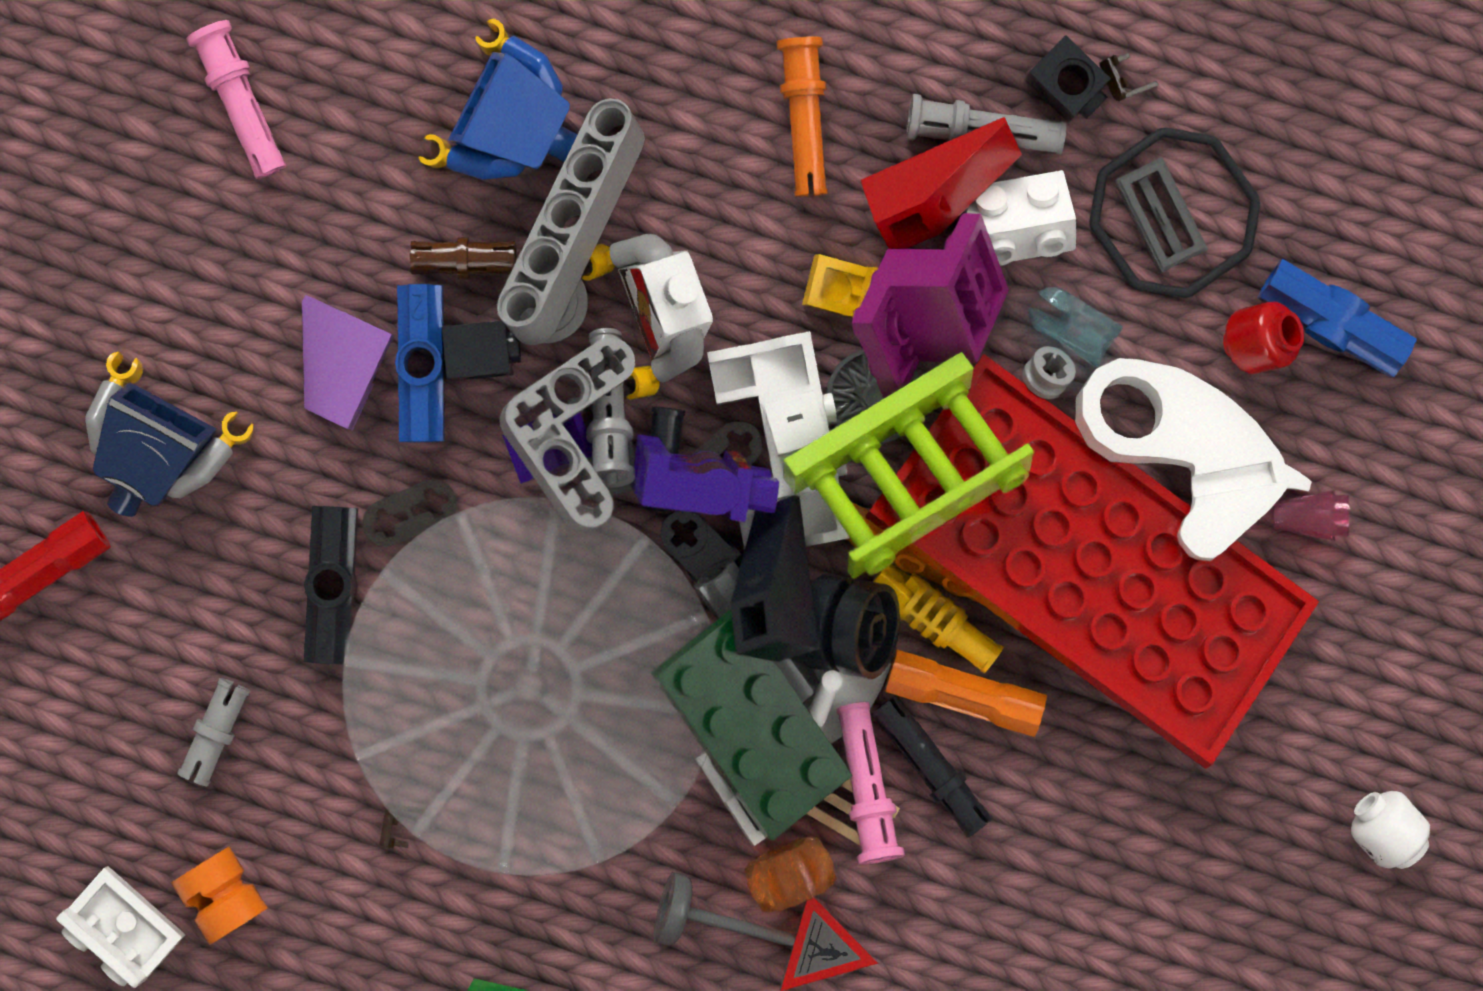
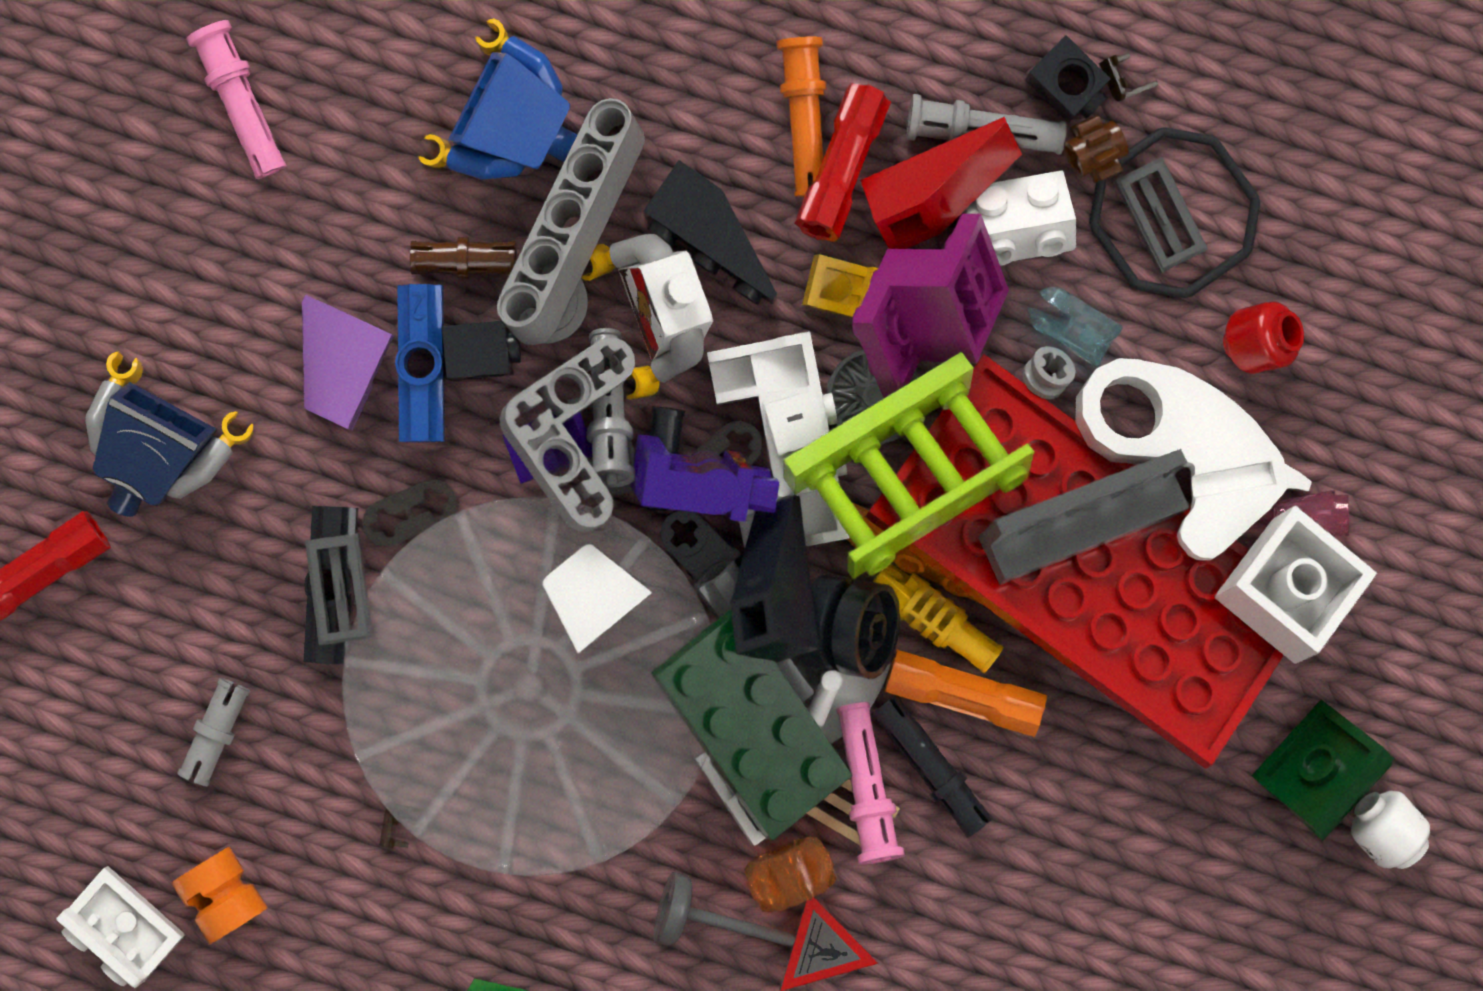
(359, 583): none -> dark grey tile
(591, 594): none -> white sticker
(702, 219): none -> black slope
(830, 195): none -> red axle
(1085, 518): none -> dark grey fence
(1096, 149): none -> reddish brown gear
(1295, 585): none -> white brick
(1323, 769): none -> dark green bracket
(1338, 318): blue piece -> none

